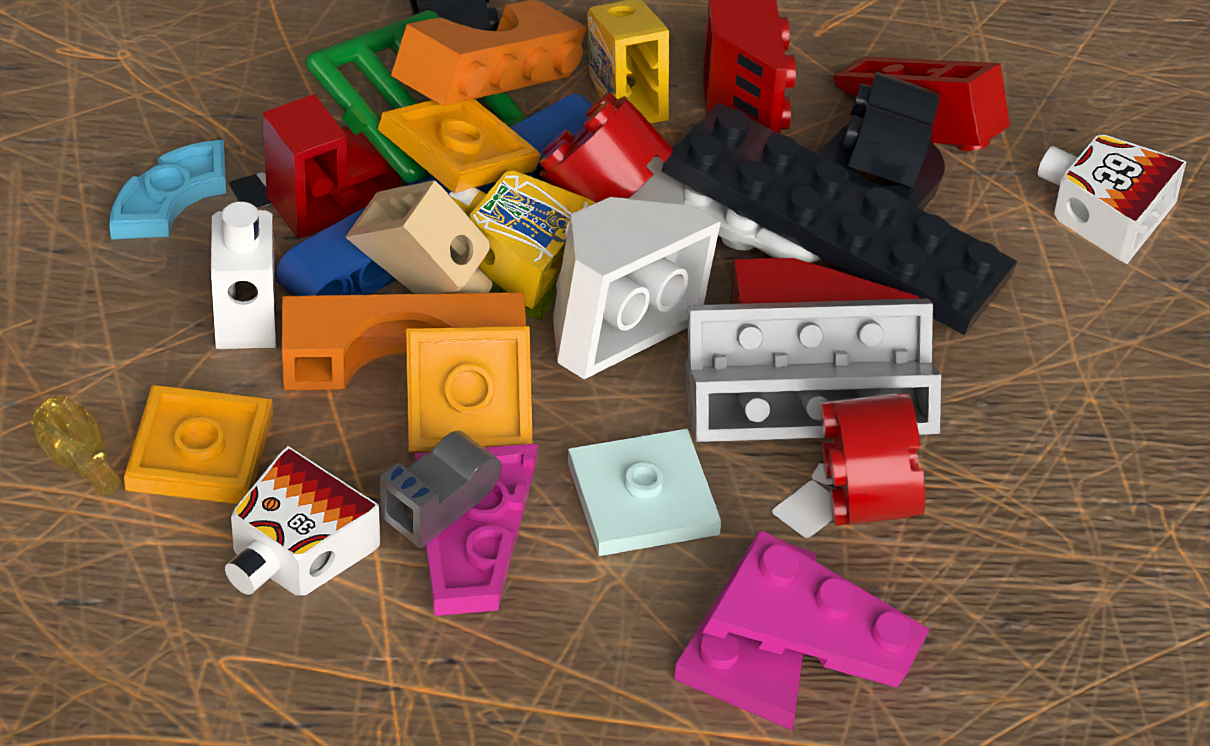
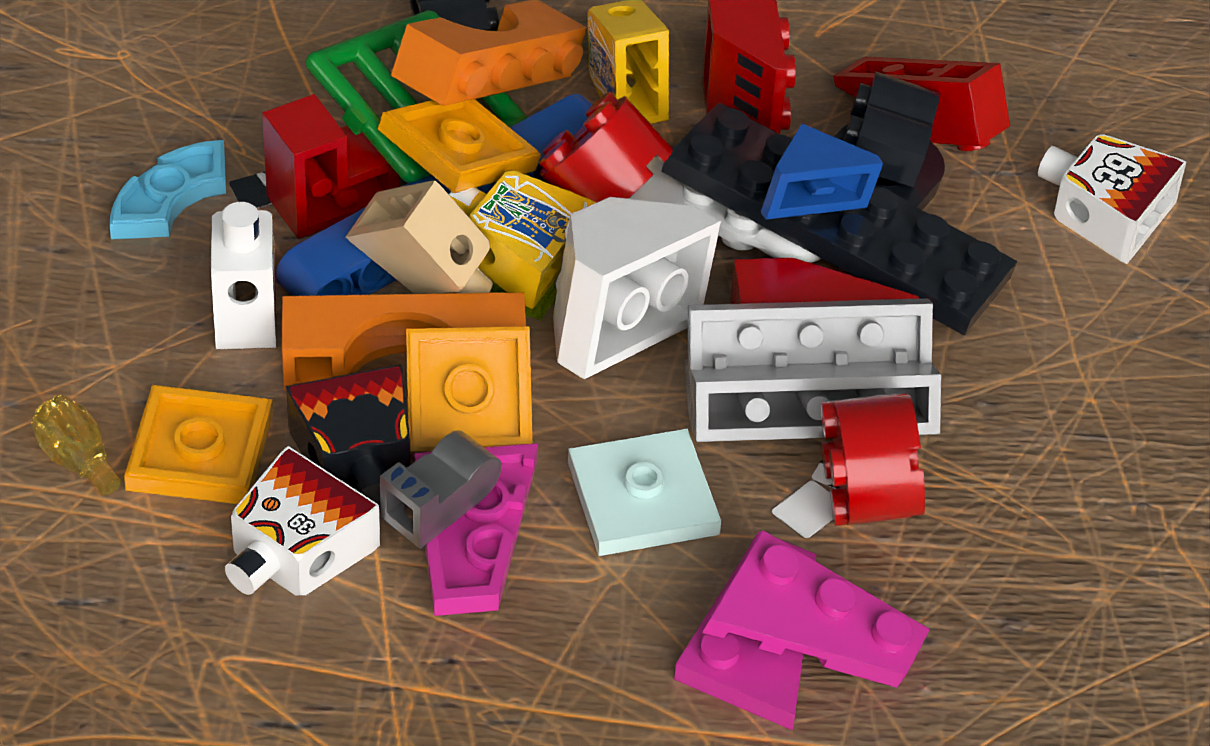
(352, 425): none -> black torso
(820, 176): none -> blue slope

